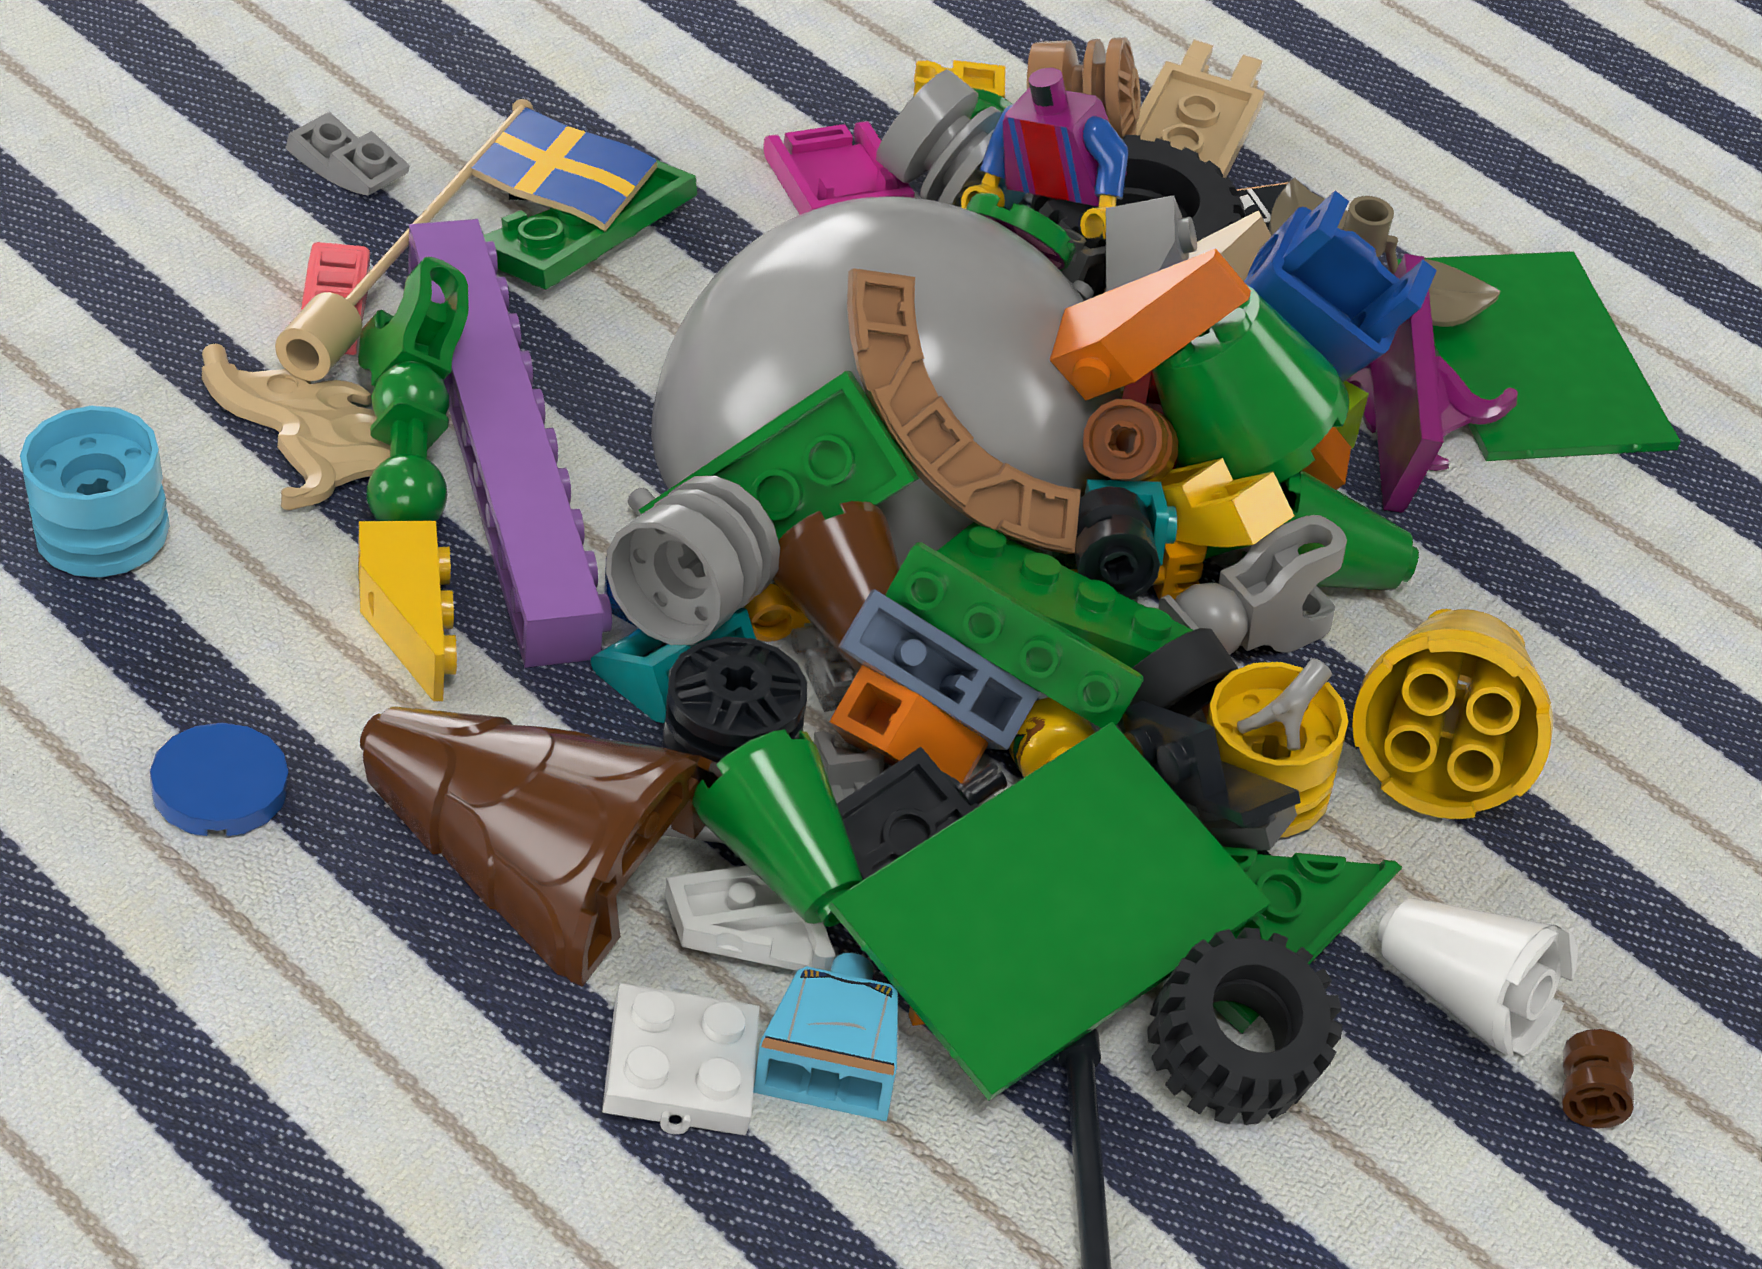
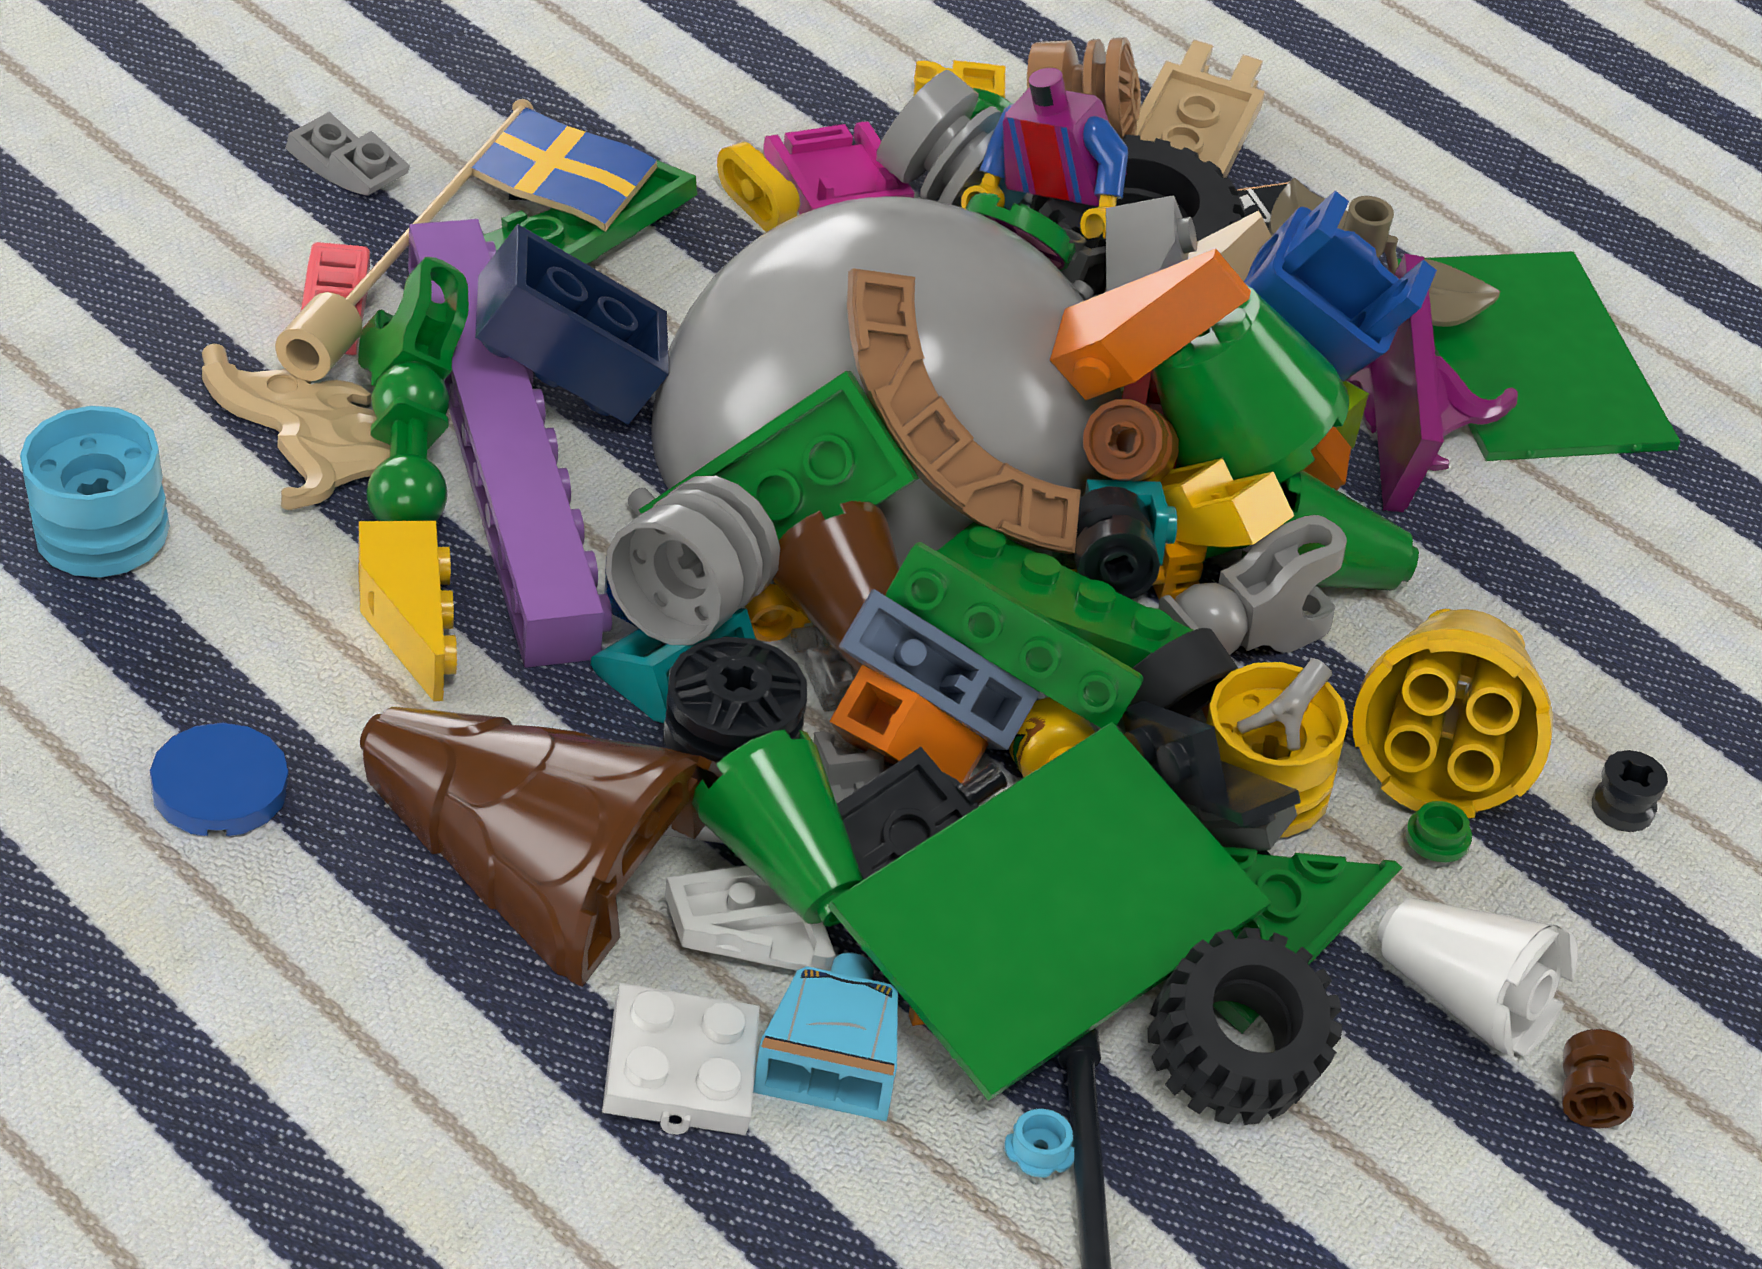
(572, 325): none -> dark blue brick
(757, 185): none -> yellow plate
(1043, 1130): none -> medium azure plate
(1439, 832): none -> green plate
(1629, 791): none -> black wheel

